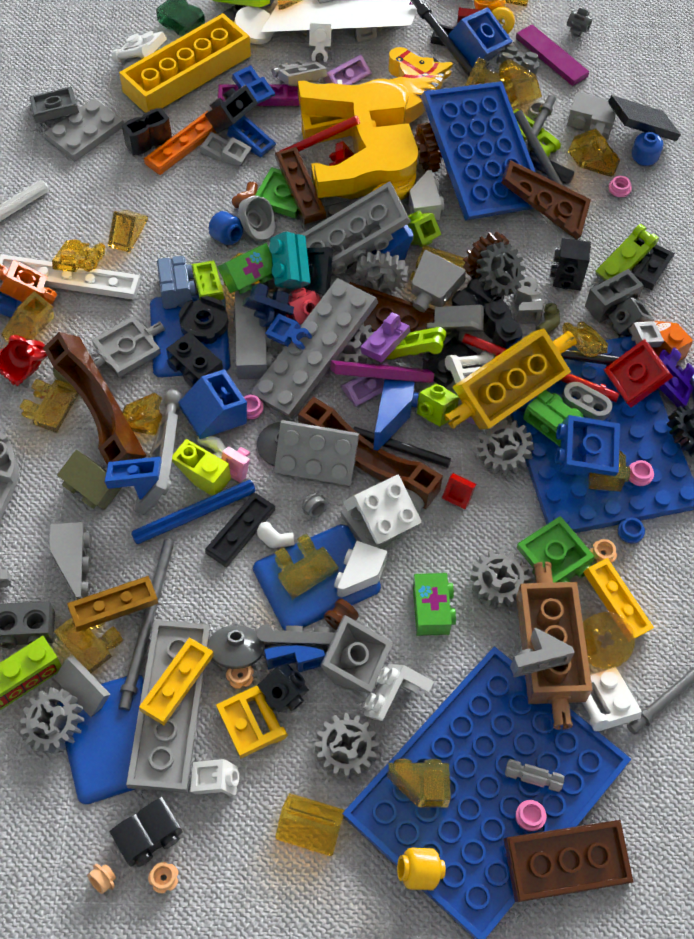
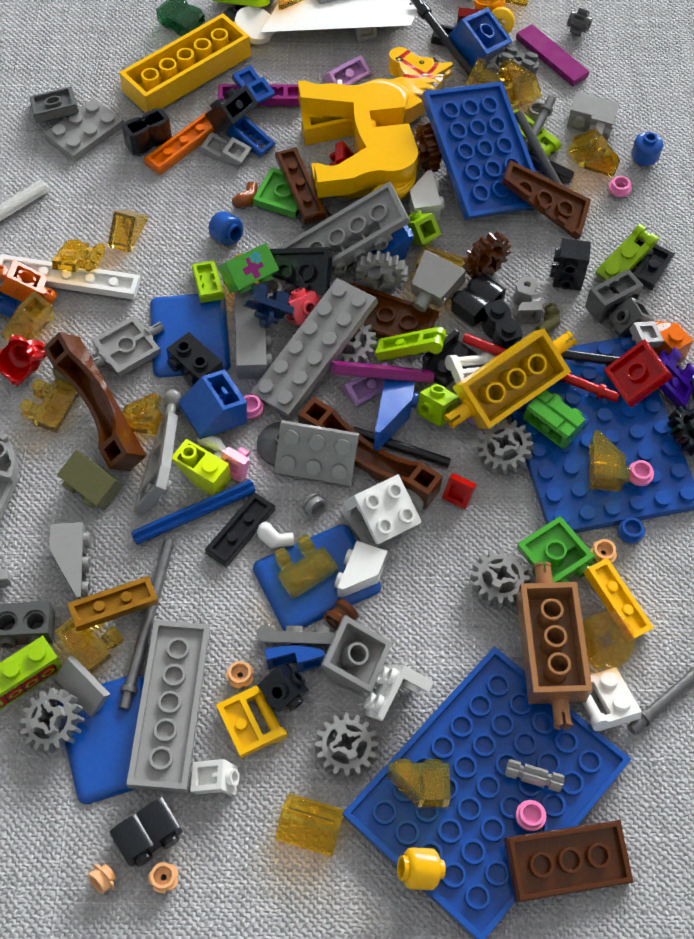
(137, 472): blue slope -> none
(139, 46): white plate -> none
(175, 282): sand blue brick -> none
(176, 681): yellow plate -> none
(204, 331): black plate -> none
(236, 647): dark grey dish -> none
(257, 218): light grey hat -> none
(286, 330): blue plate -> none
(289, 260): teal brick -> none
(300, 71): light grey plate -> none
(320, 37): white plate -> none
(325, 134): red bar -> none
(386, 338): medium lavender hinge -> none
(432, 604): bright green brick -> none
(461, 318): light grey panel -> none
(500, 269): dark grey gear -> none
(548, 654): light grey slope -> none
(587, 339): clear yellow hinge -> none
(587, 401): light grey plate -> none
(588, 446): blue plate -> none
(643, 118): black tile -> none

